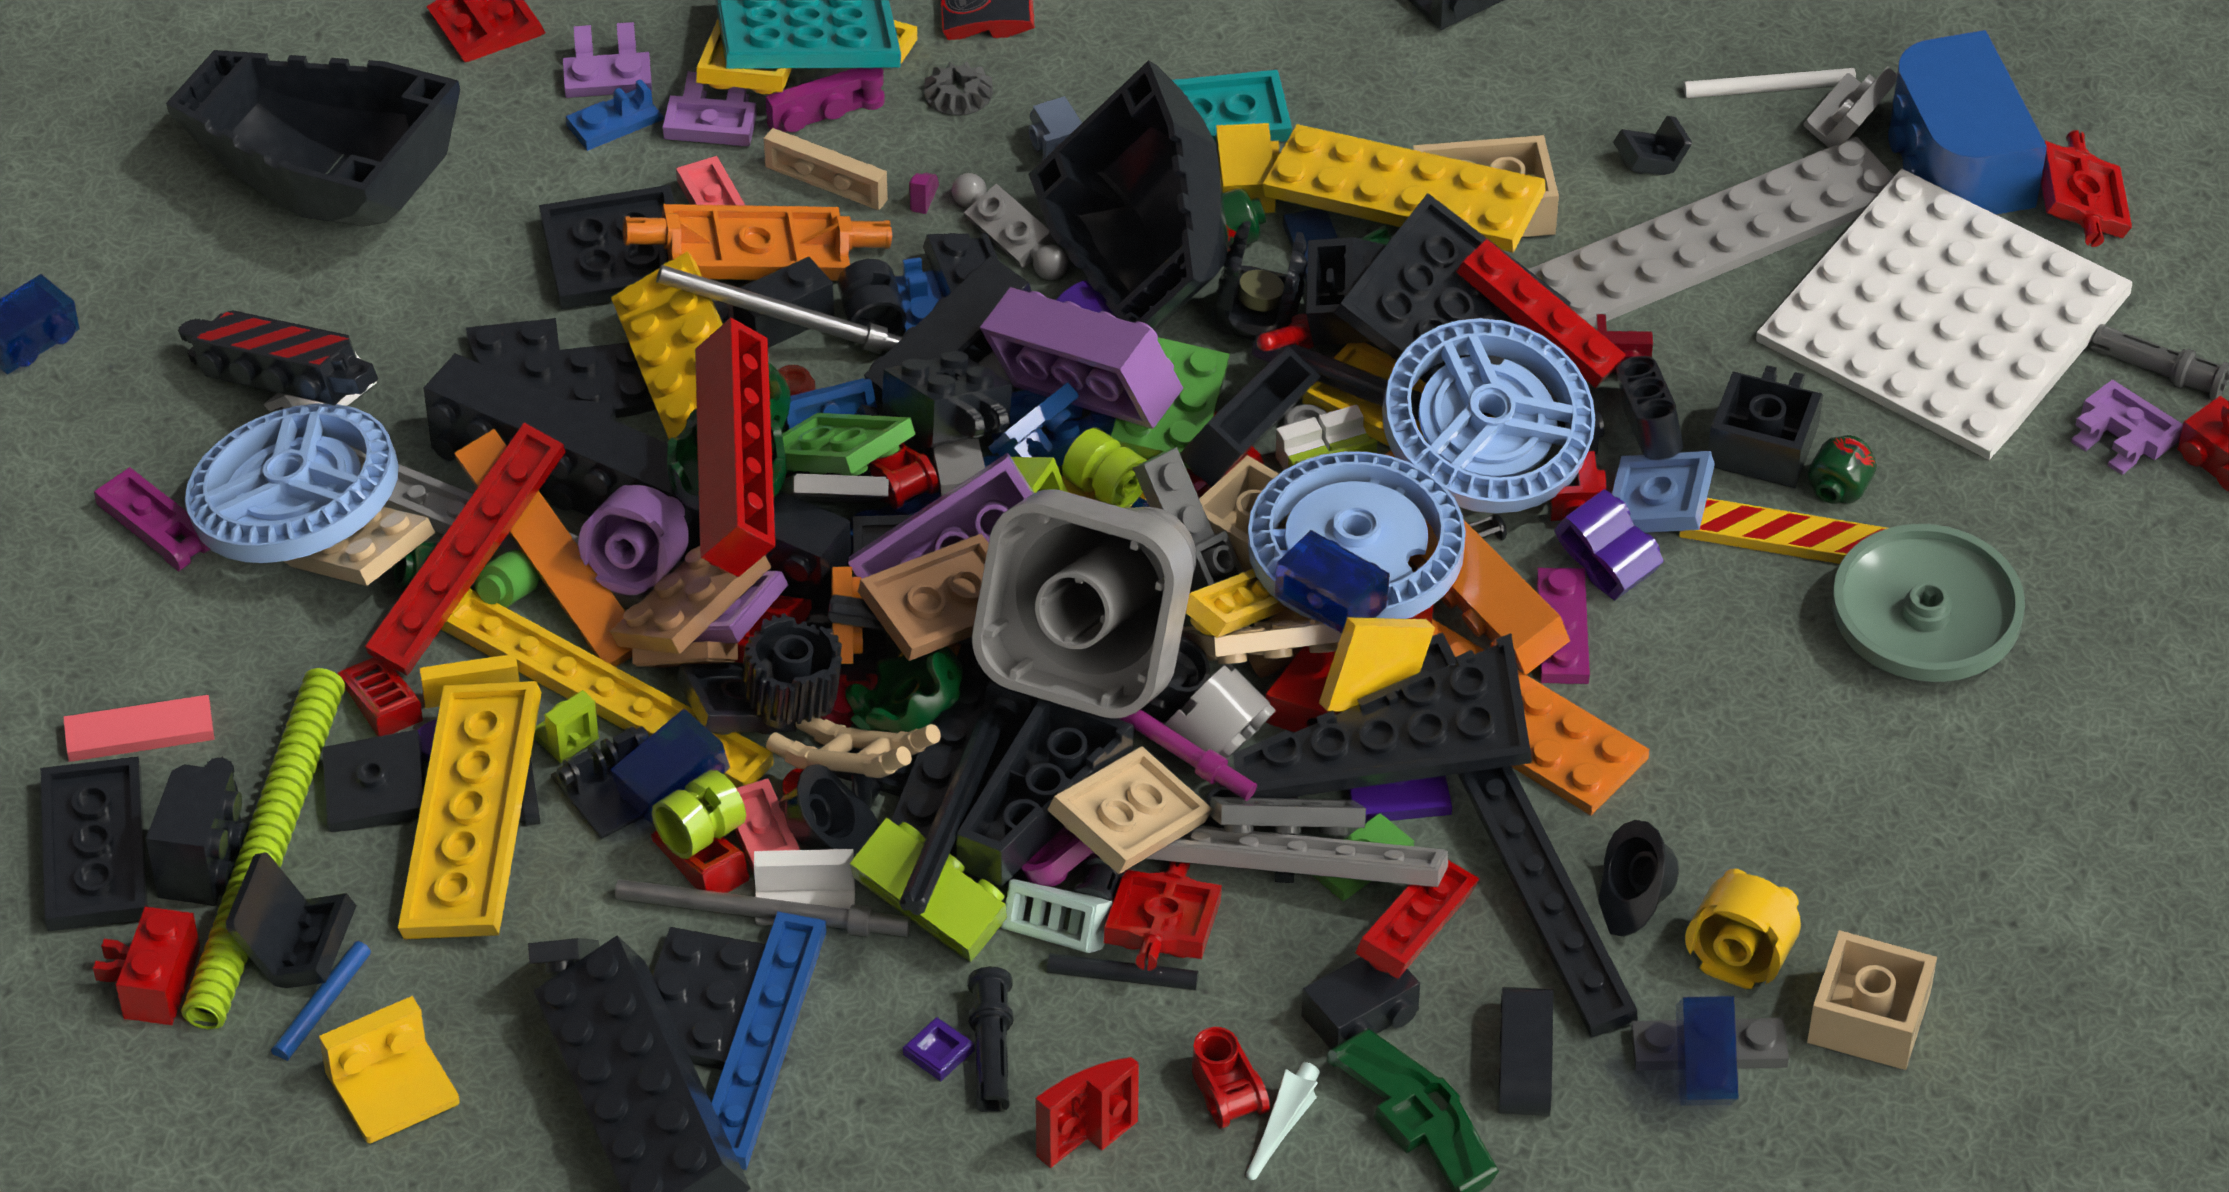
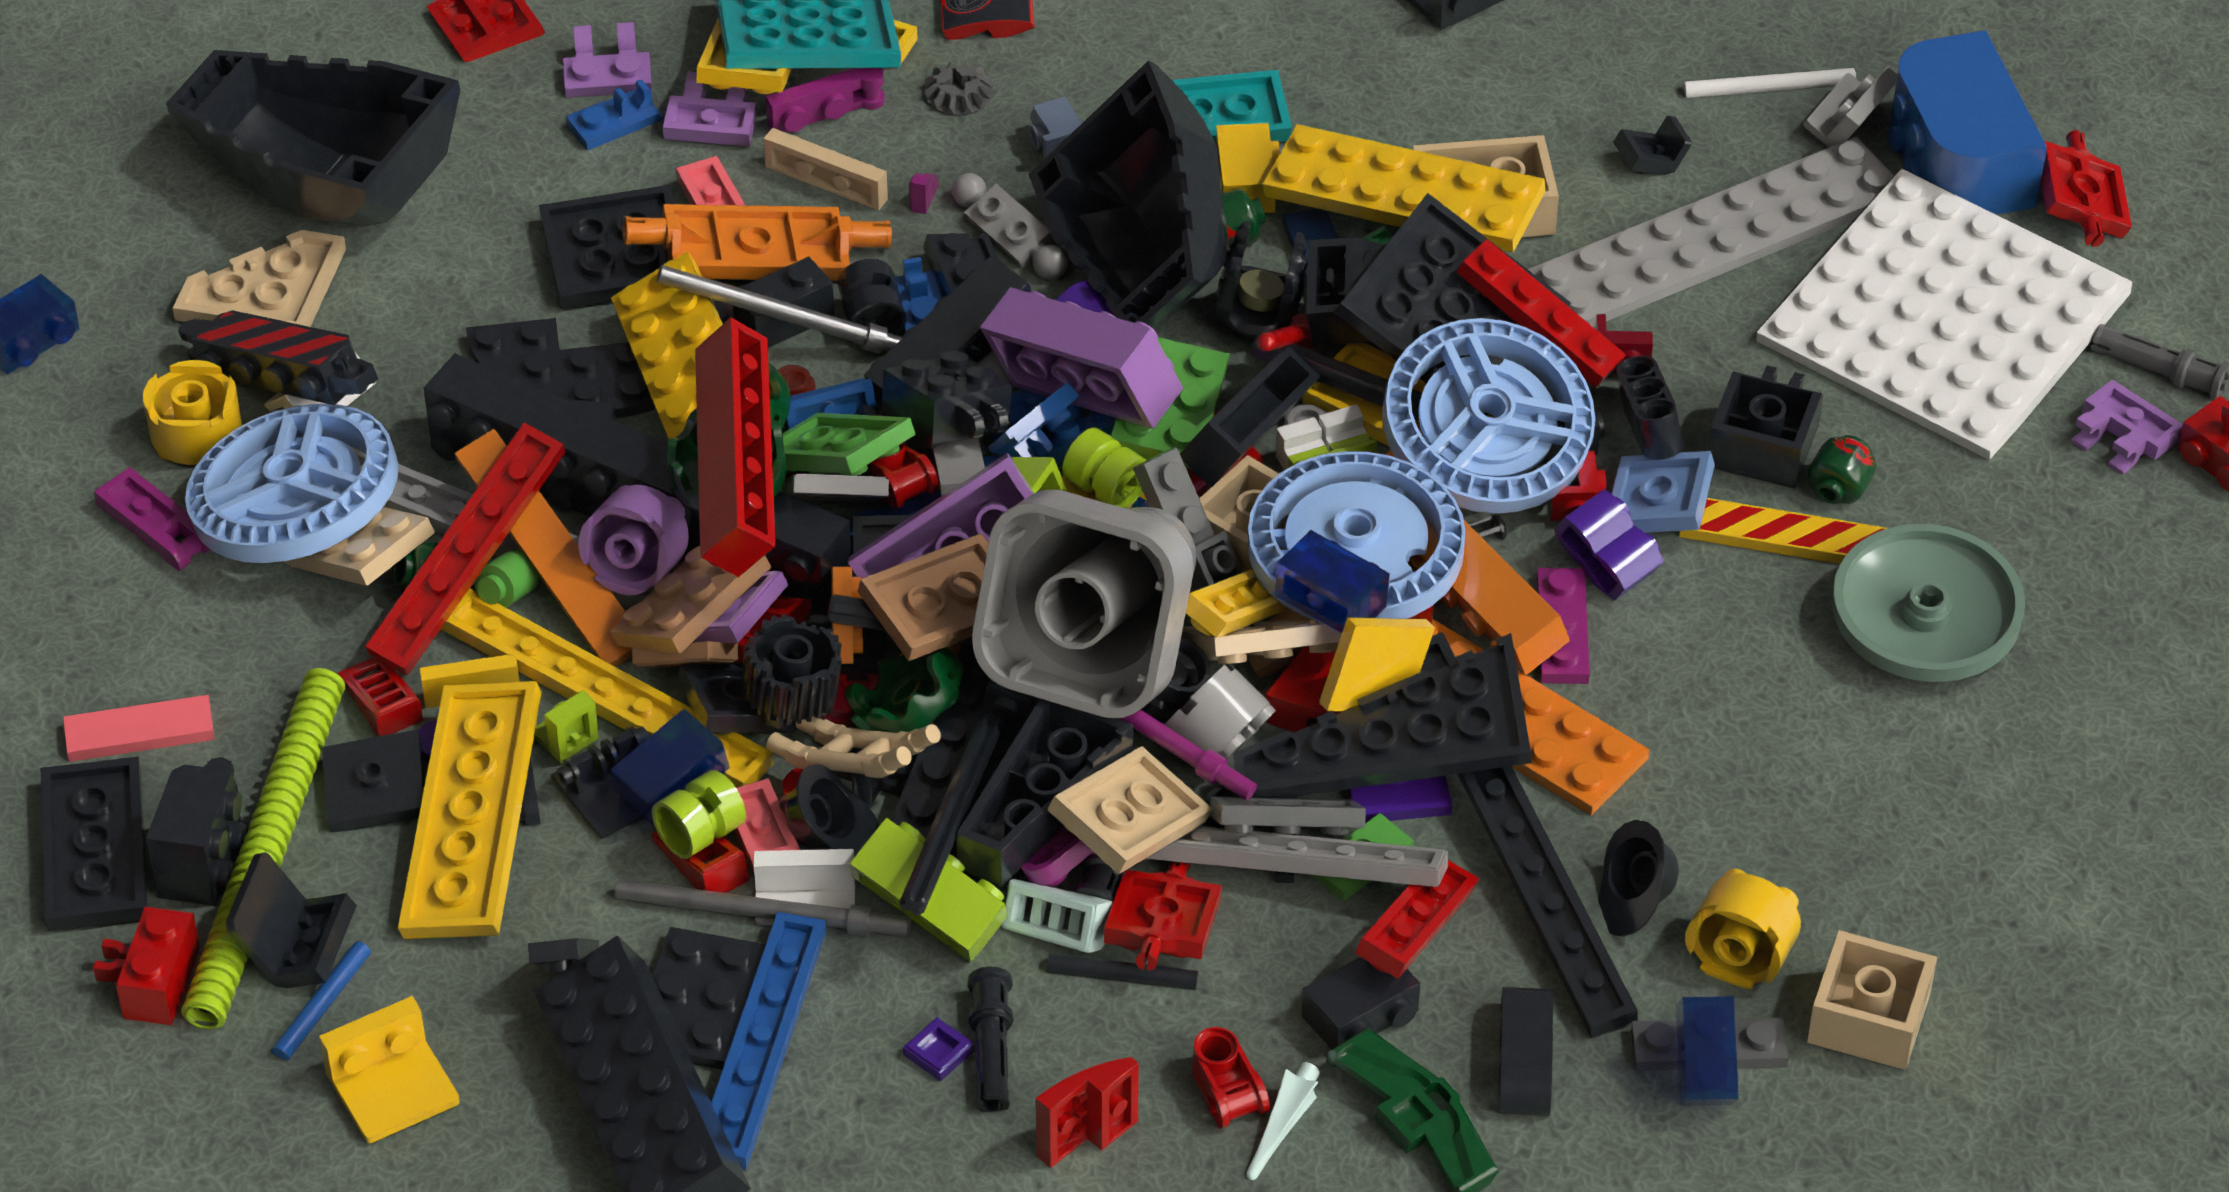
(190, 410): none -> yellow brick
(273, 284): none -> tan plate

